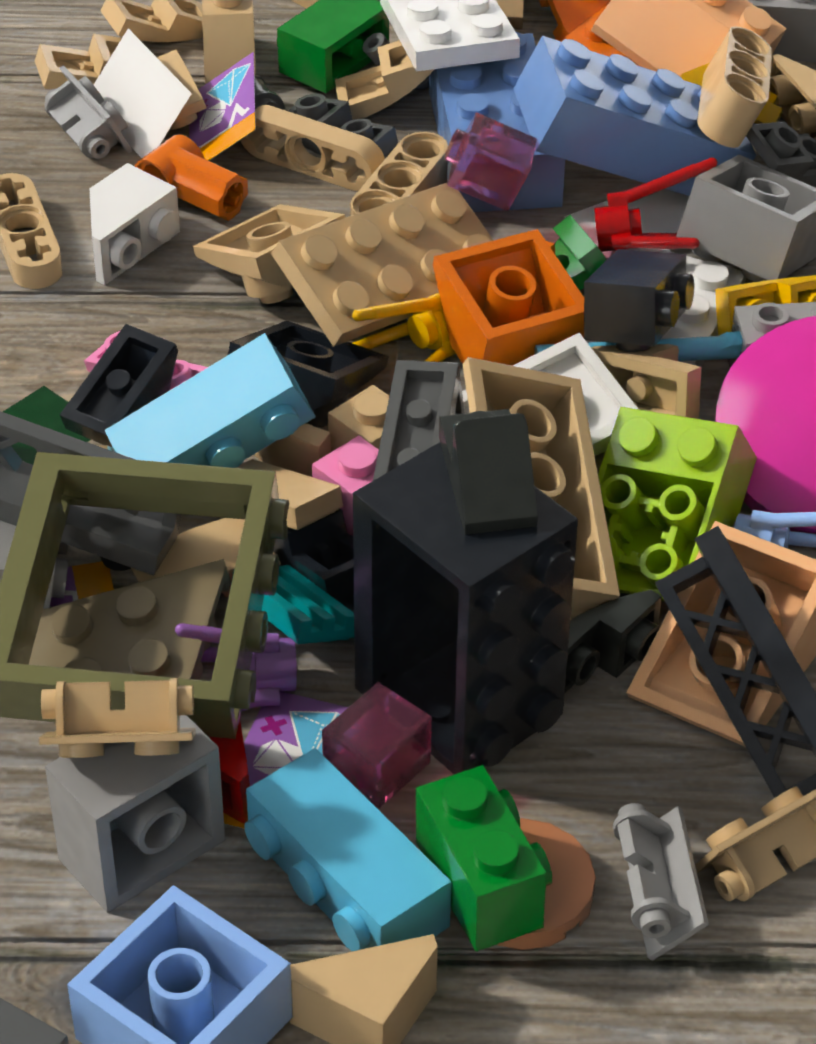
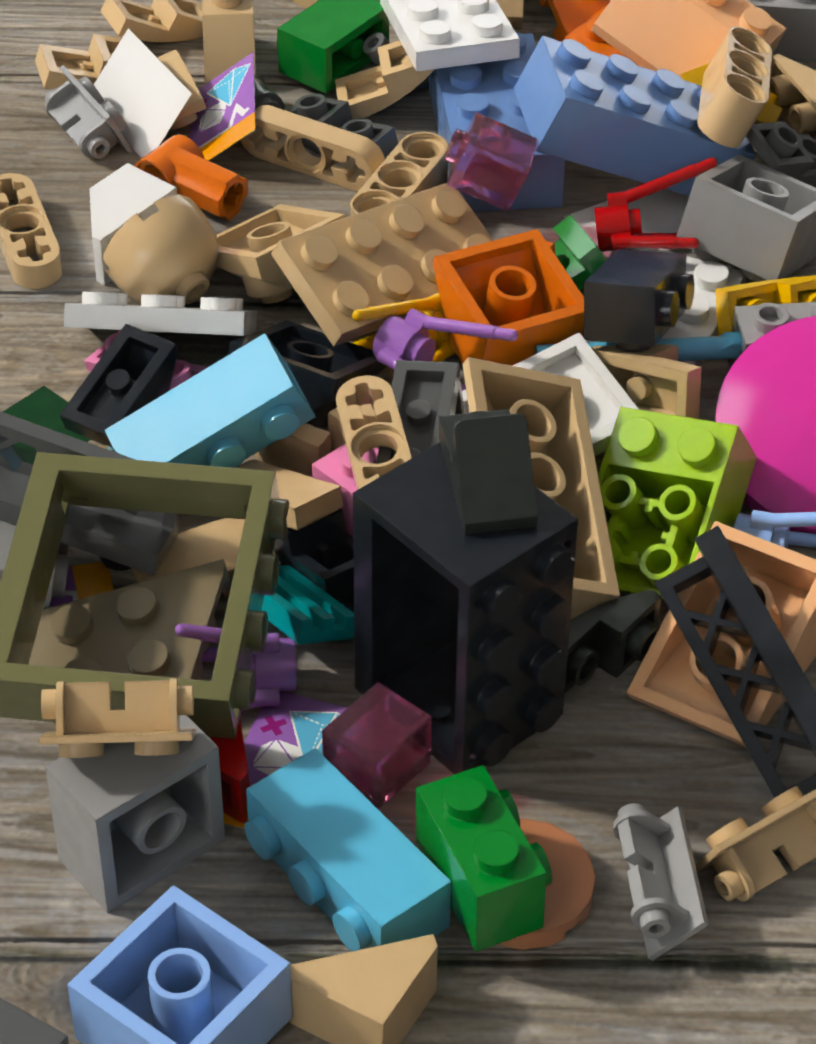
(161, 314): none -> white plate
(165, 253): none -> tan cylinder
(359, 437): none -> tan beam
(411, 341): none -> medium lavender plant

